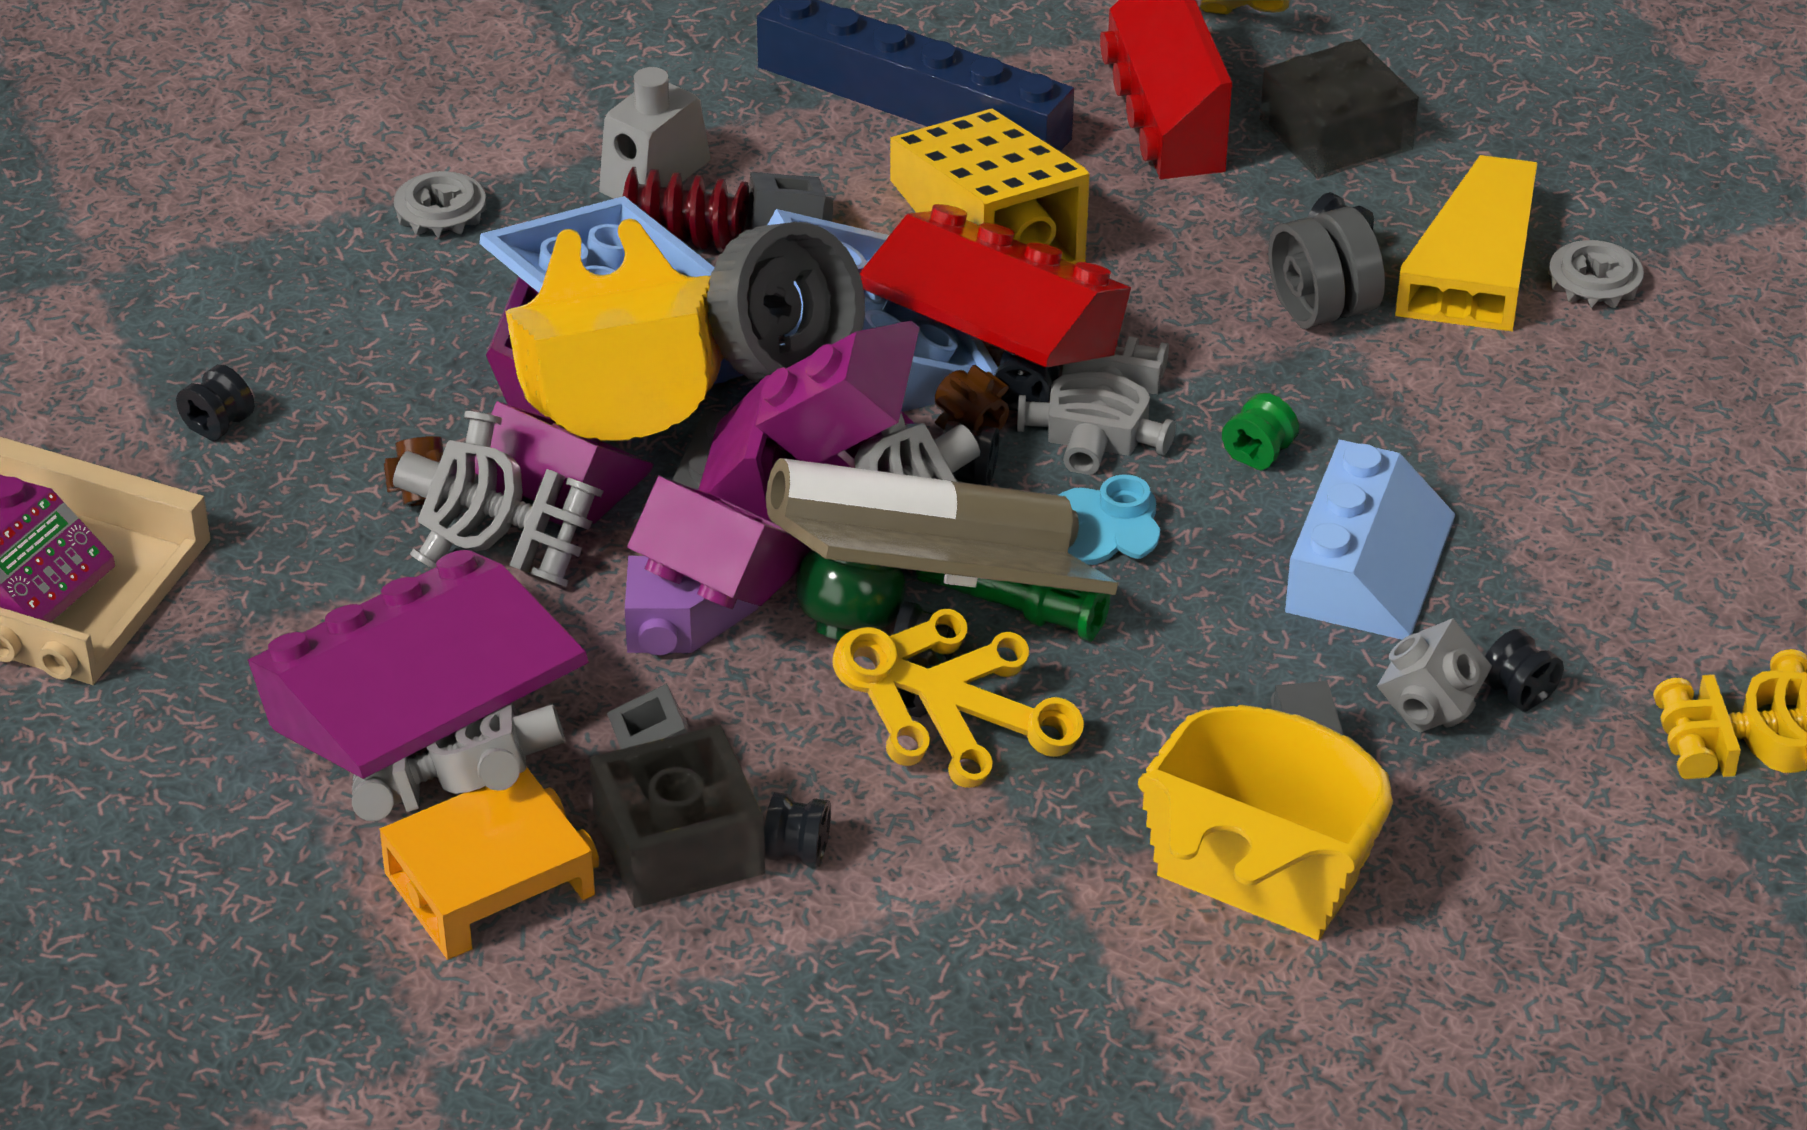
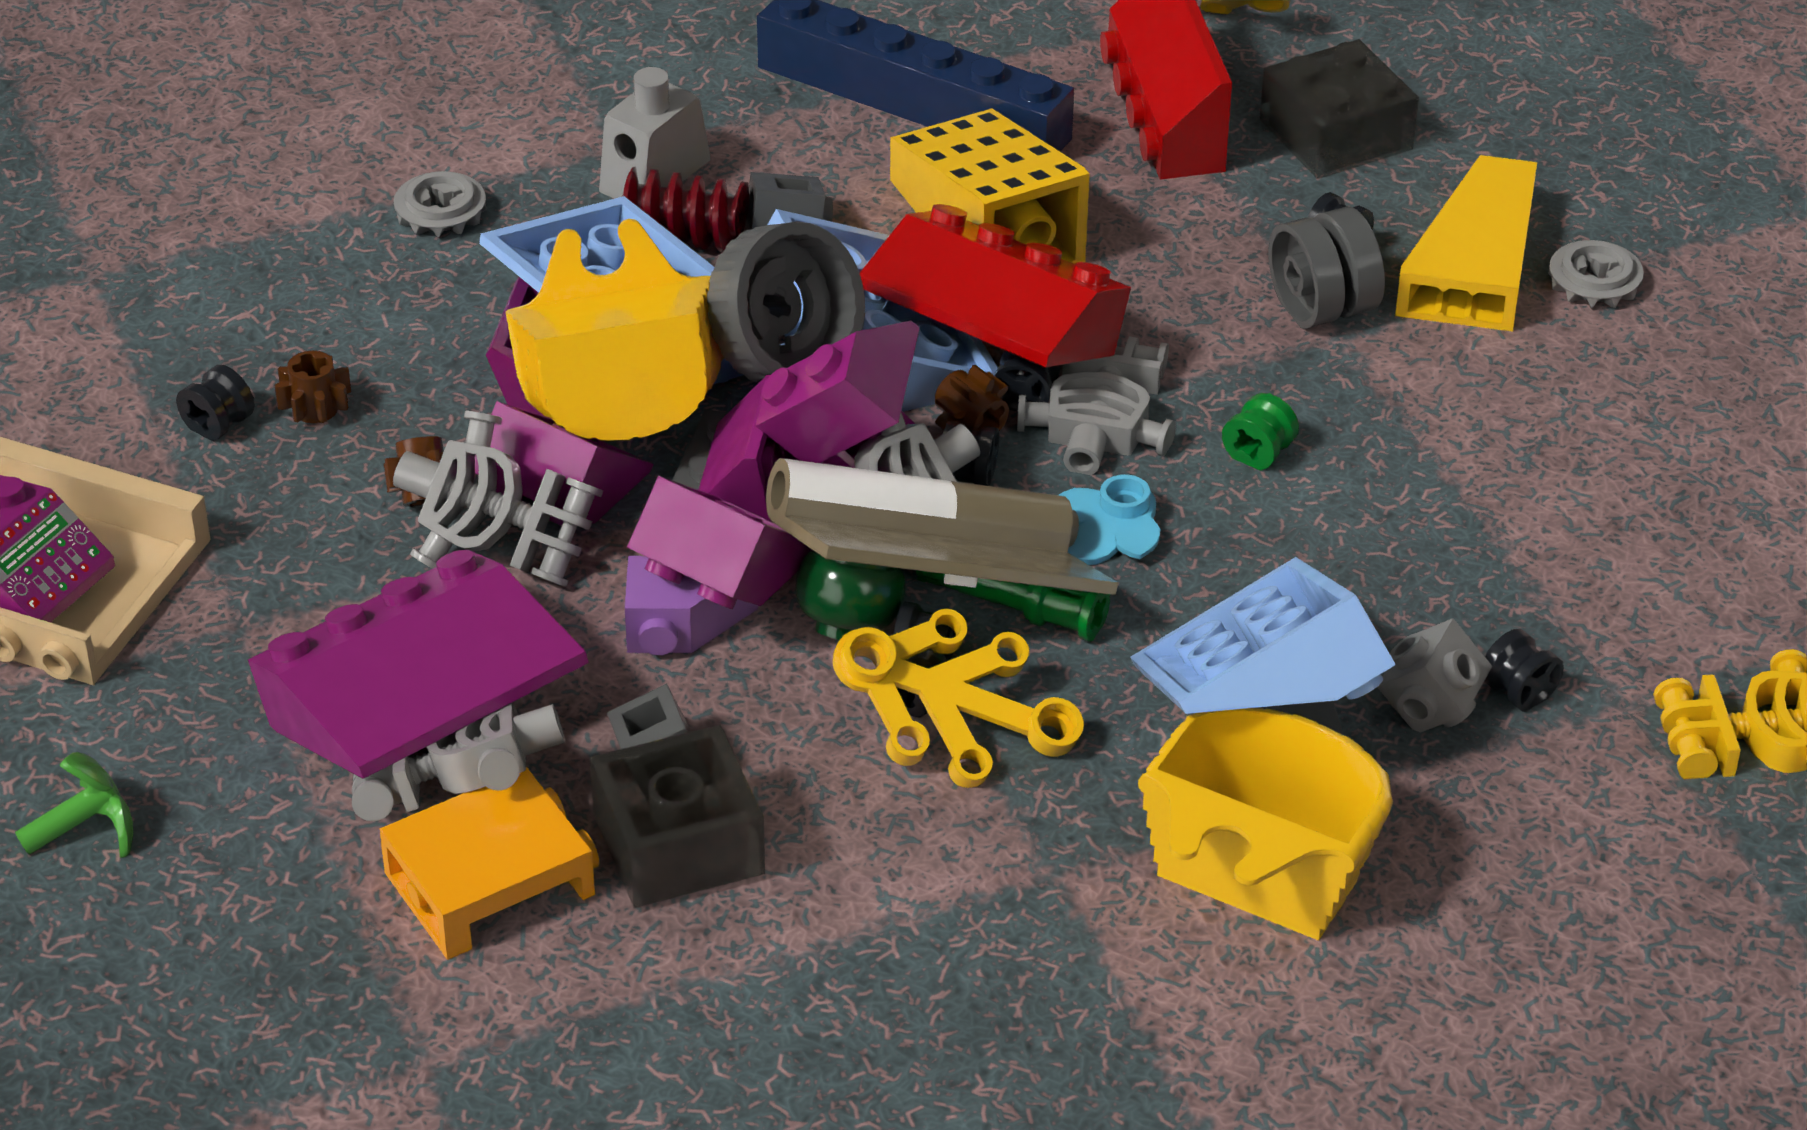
(98, 797): none -> bright green plant
(312, 387): none -> reddish brown gear
(797, 829): black wheel -> none
(1270, 645): none -> light blue slope
(1368, 543): light blue slope -> none

